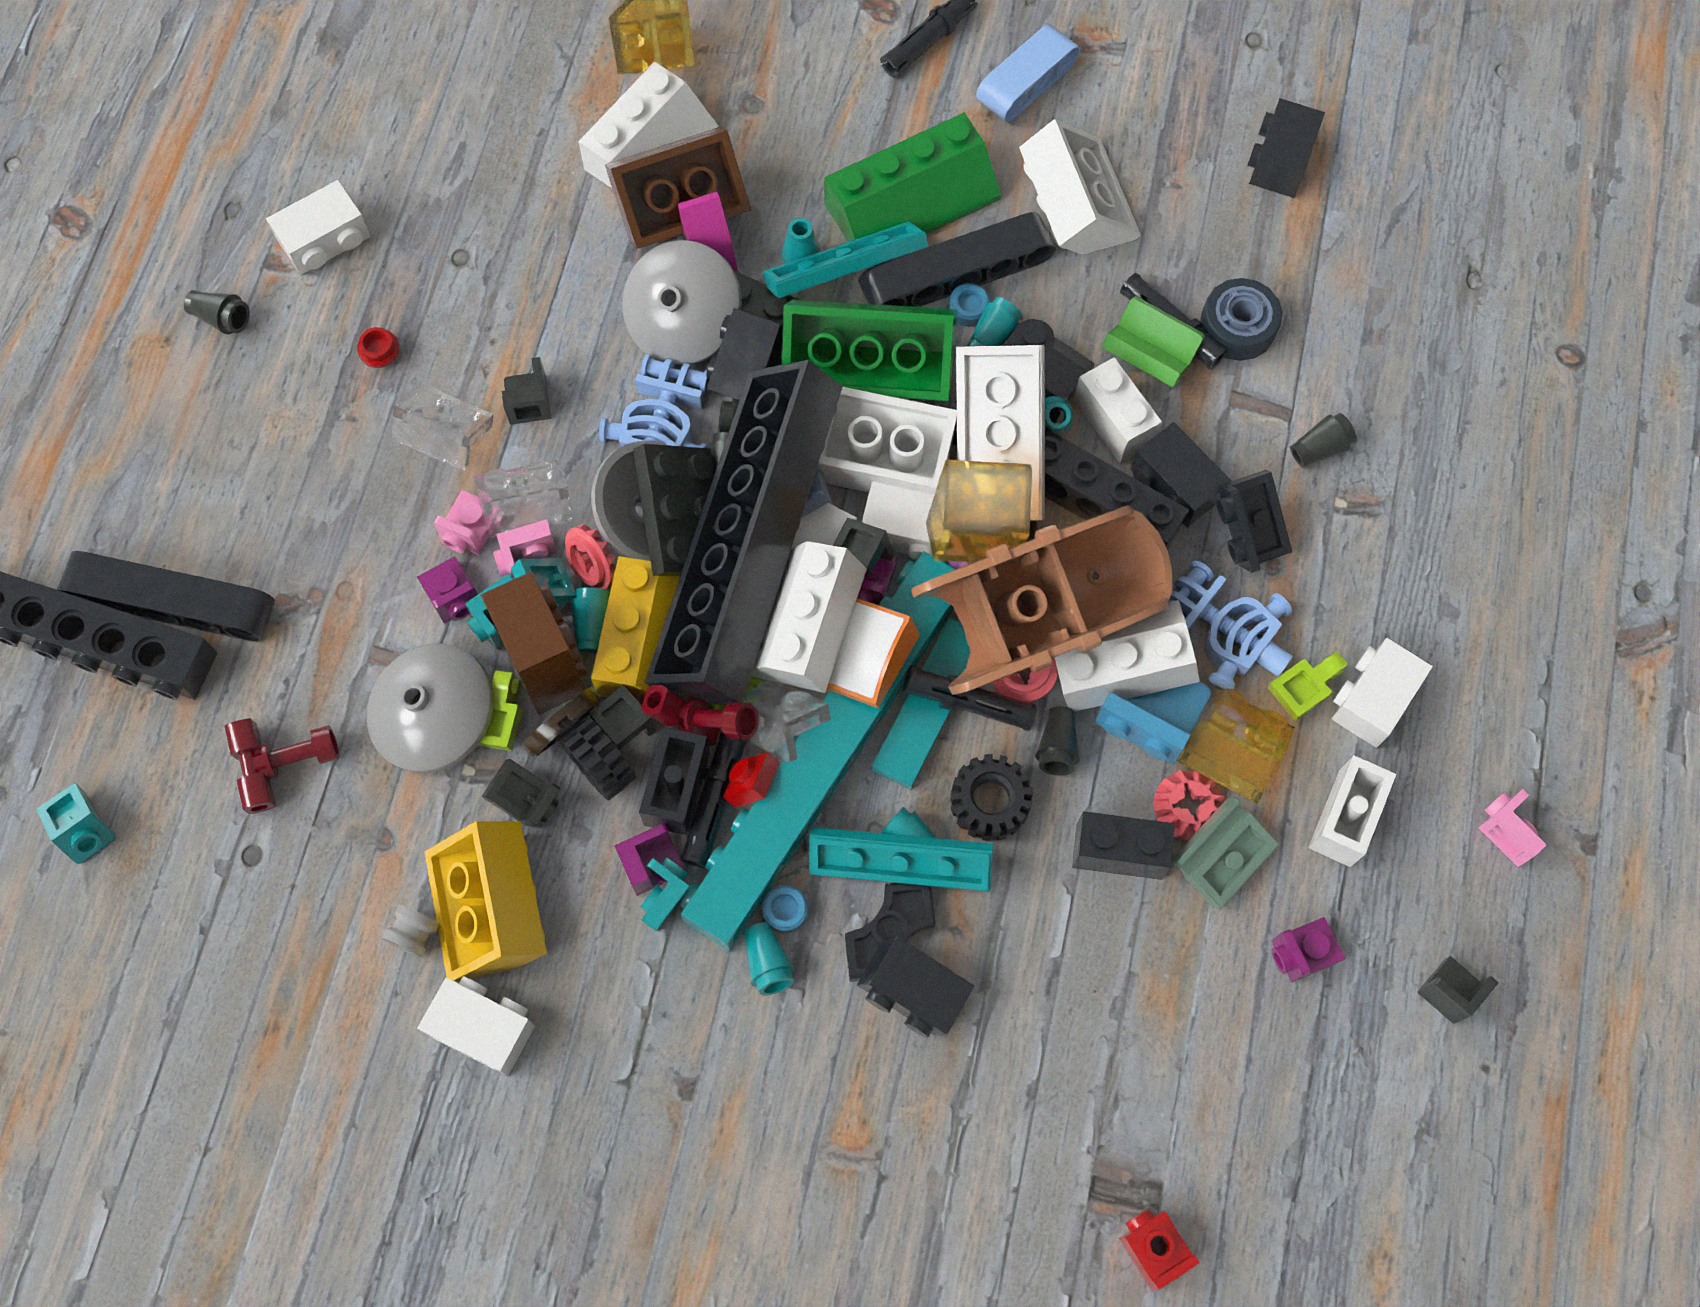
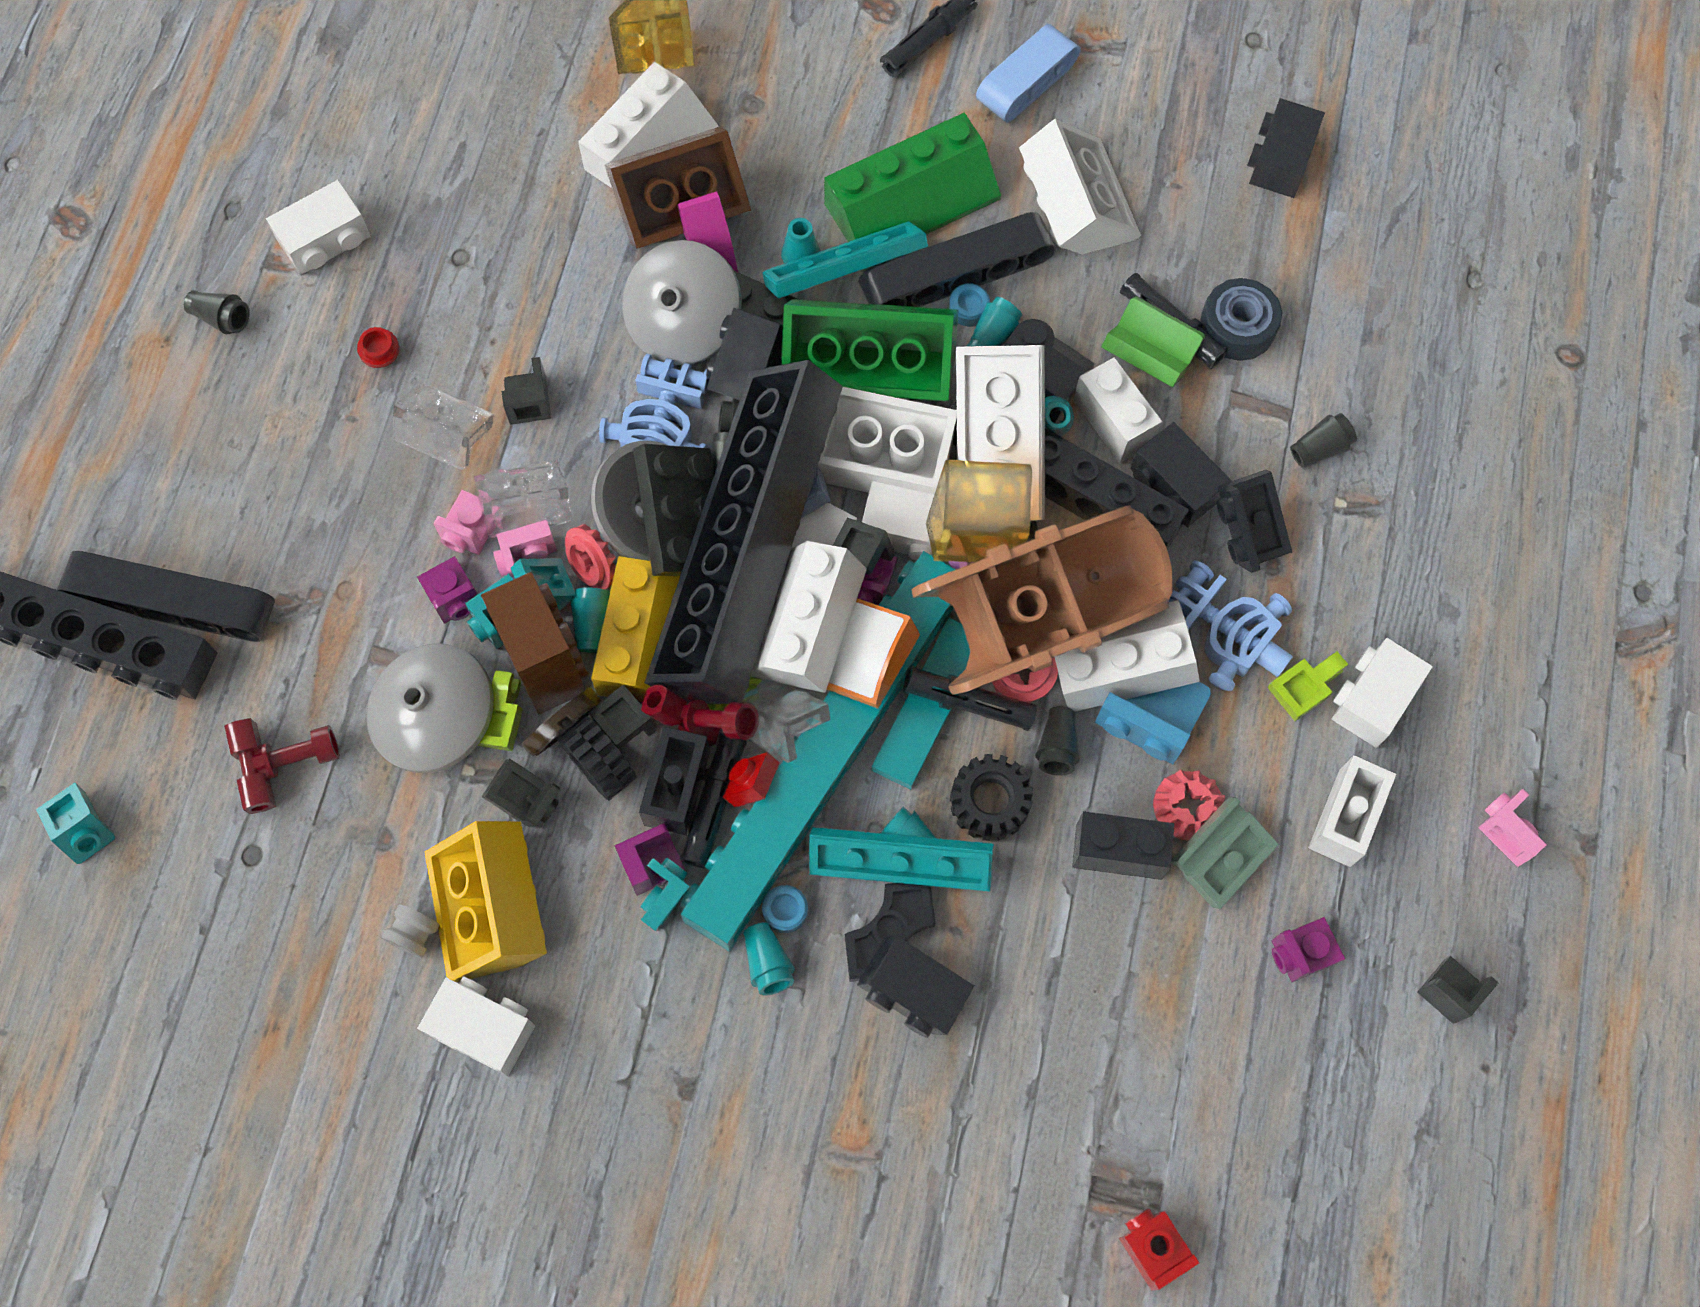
(1237, 743): clear yellow slope -> none

